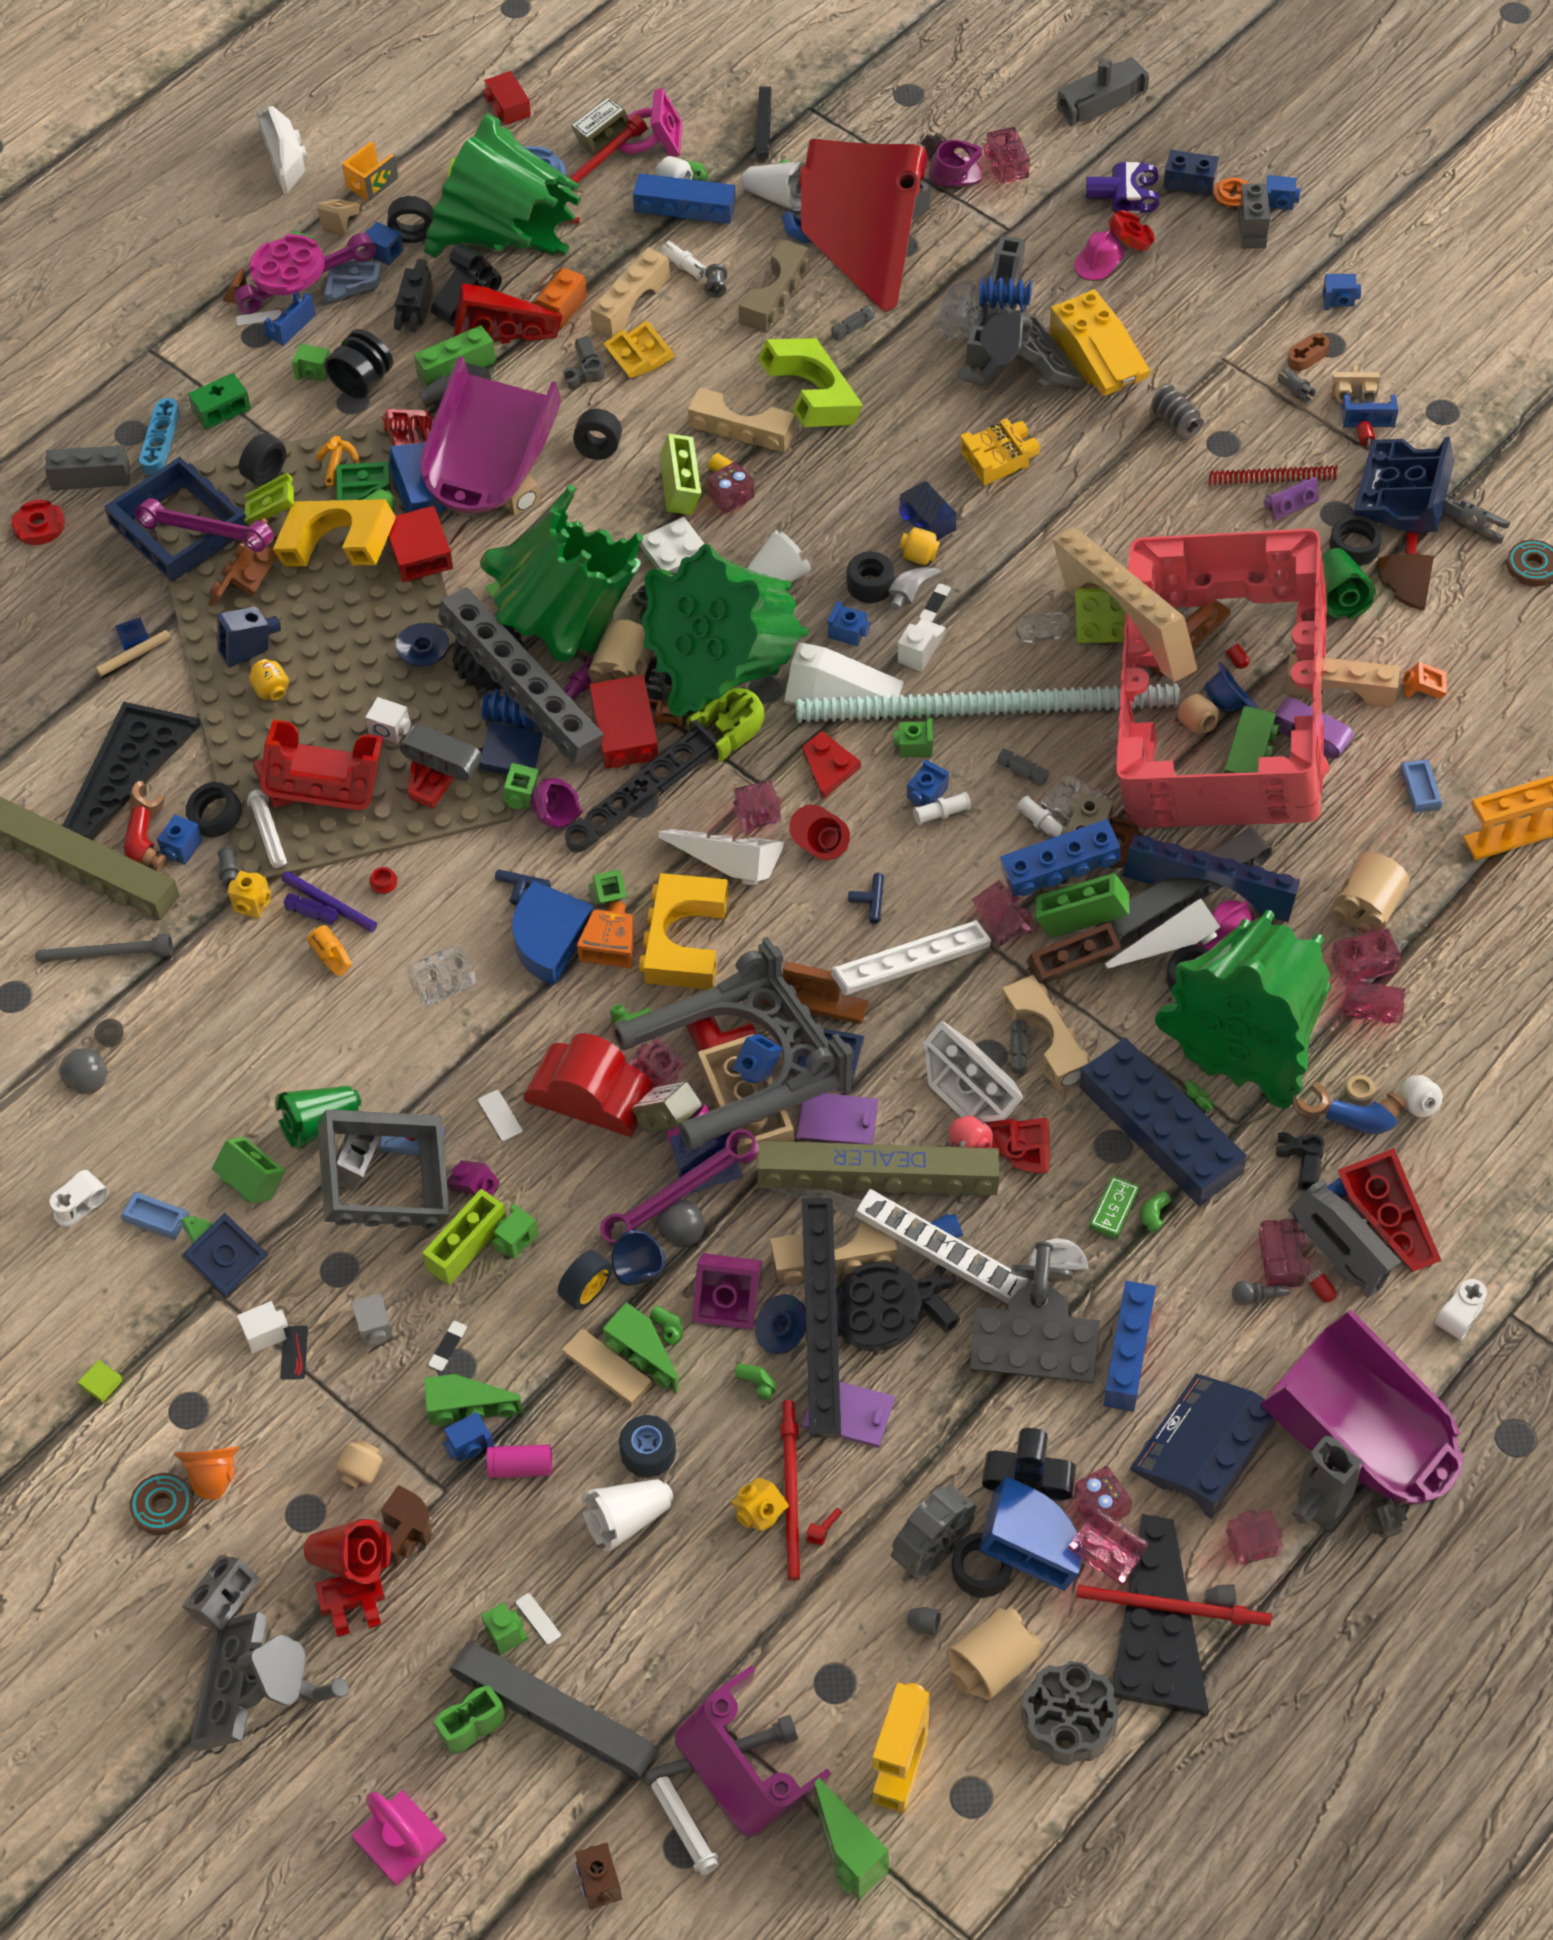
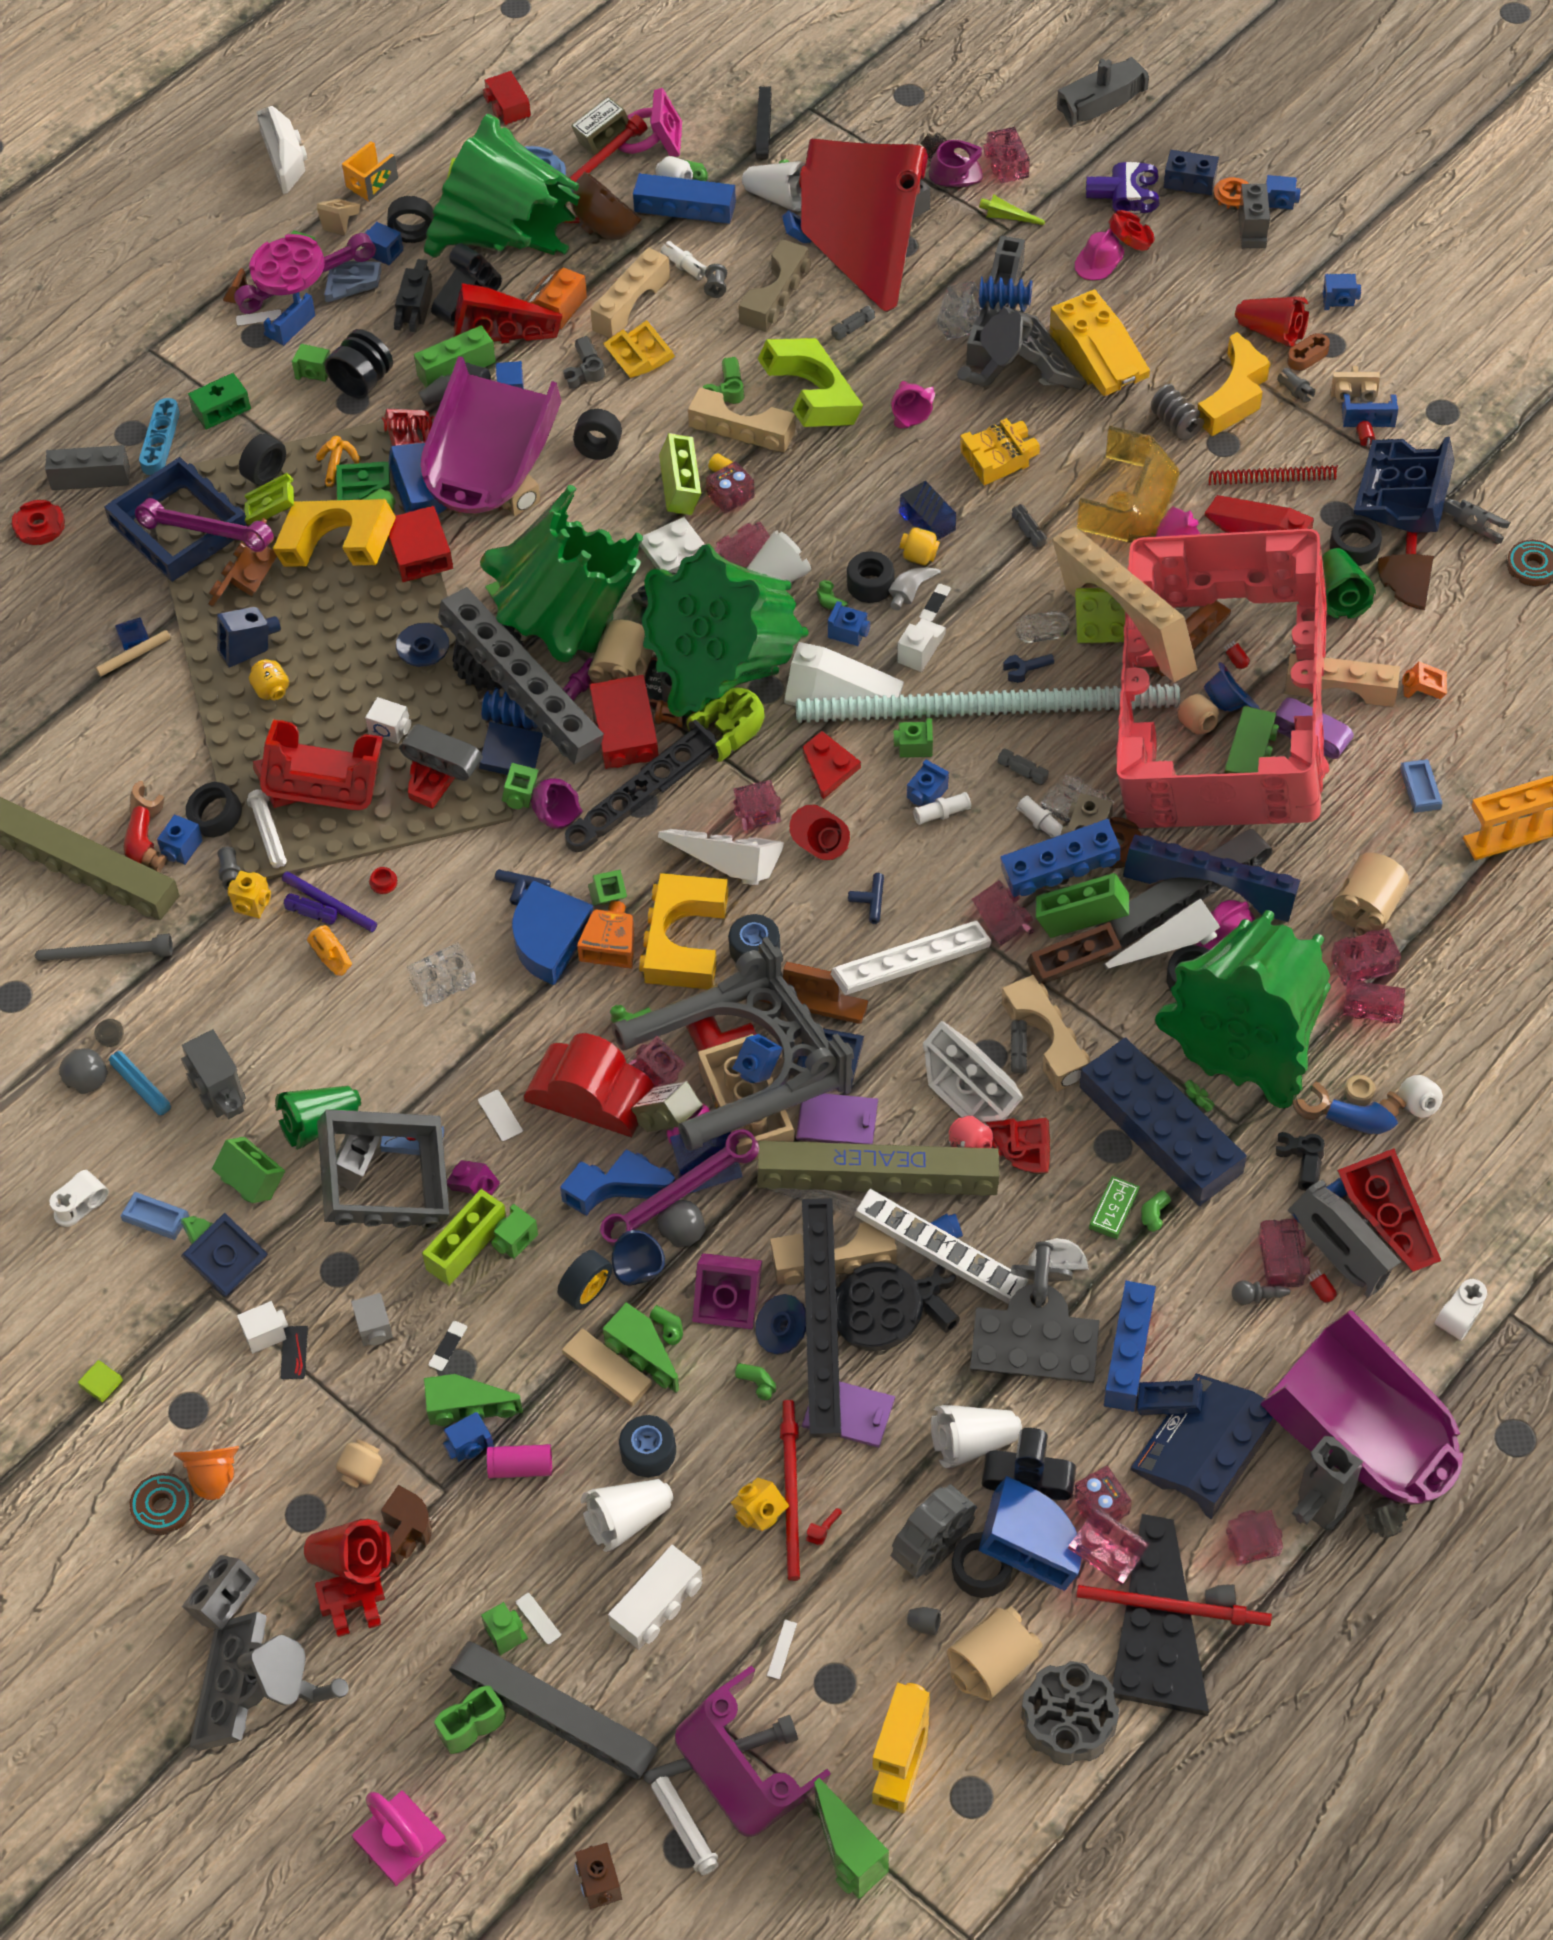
(131, 752): black wing -> none
(139, 1083): none -> dark azure axle
(213, 1074): none -> dark grey hinge
(510, 373): none -> blue brick
(602, 210): none -> reddish brown cylinder
(629, 1177): none -> blue arch
(656, 1597): none -> white brick
(732, 387): none -> bright green bar
(743, 546): none -> clear pink bracket
(748, 934): none -> black wheel
(782, 1649): none -> white sticker
(826, 595): none -> bright green arm
(911, 404): none -> dark pink hat
(971, 1432): none -> white cone
(1001, 209): none -> lime piece
(1024, 666): none -> dark blue bar
(1029, 526): none -> dark grey axle
(1136, 514): none -> clear yellow windscreen
(1170, 1397): none -> dark blue plate
(1177, 523): none -> dark pink hat
(1240, 393): none -> yellow arch
(1242, 515): none -> red wedge
(1275, 318): none -> red cone
(1293, 498): medium lavender hinge -> none

